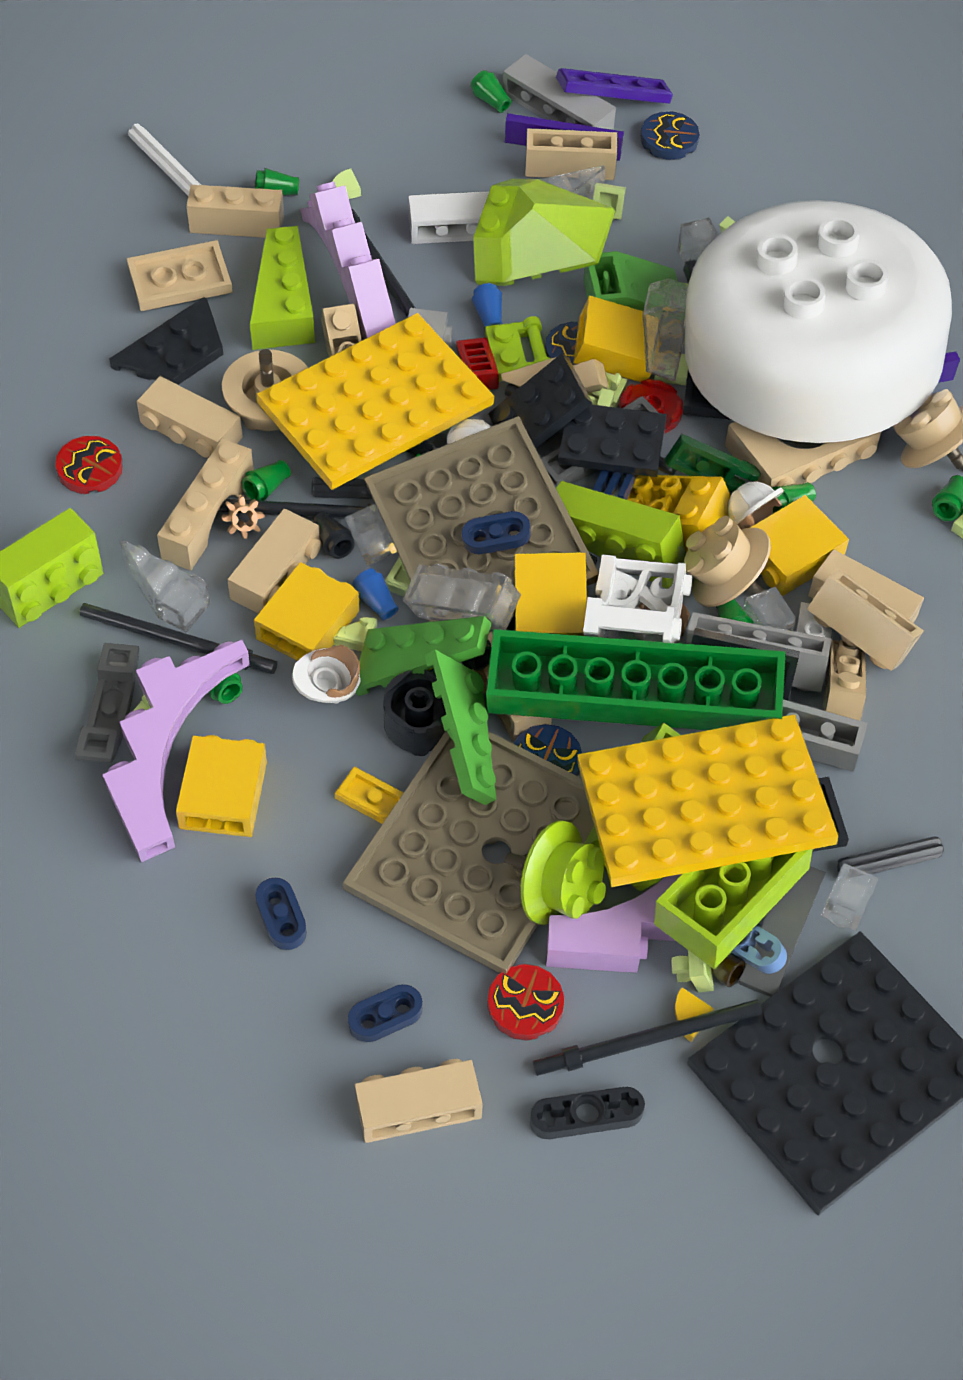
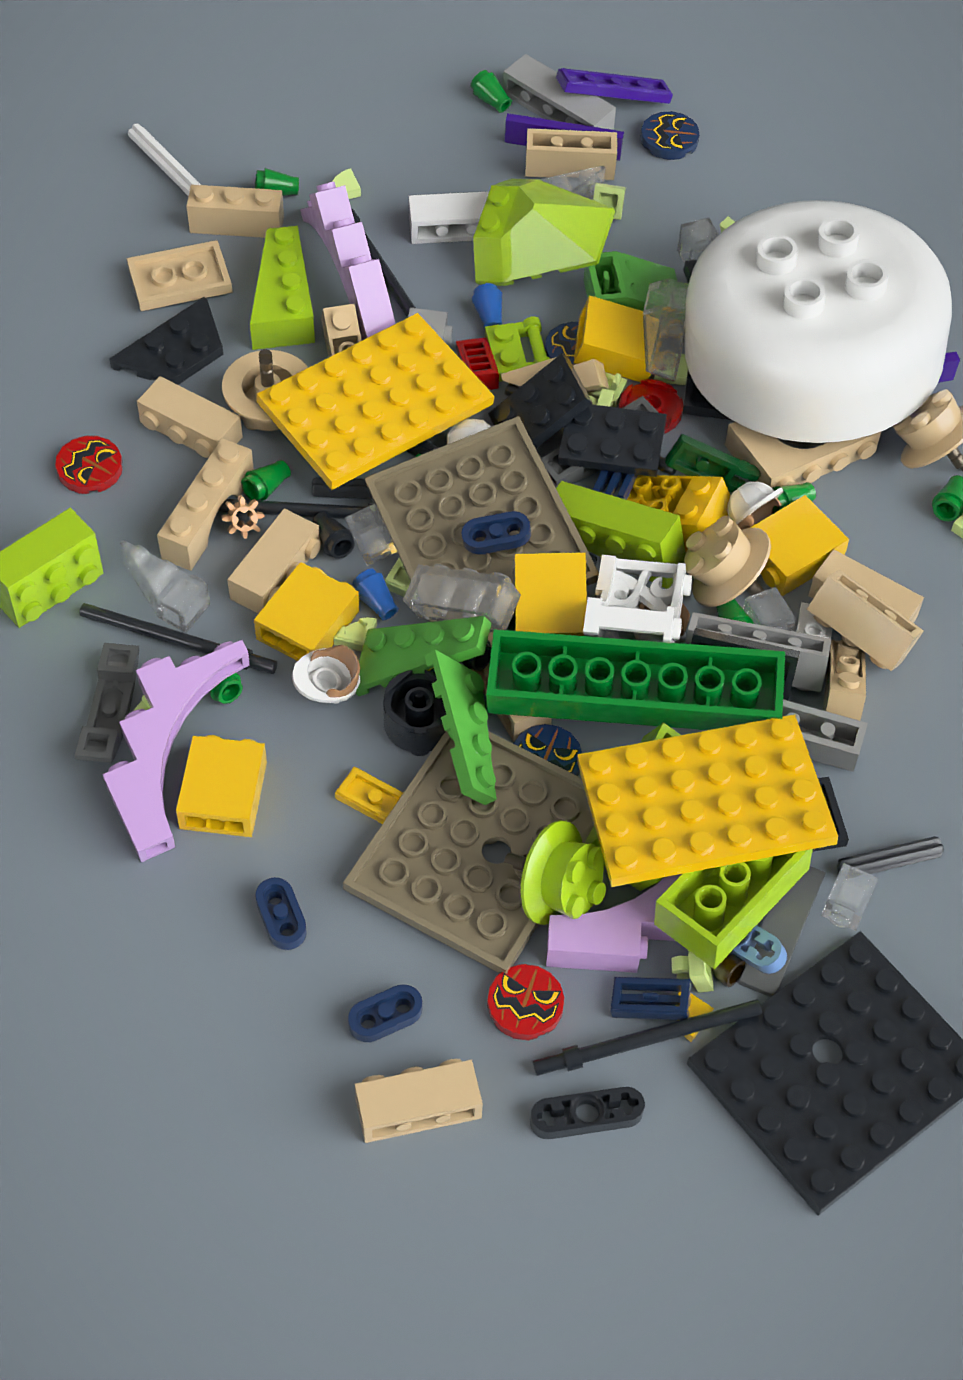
(650, 1001): none -> dark blue tile

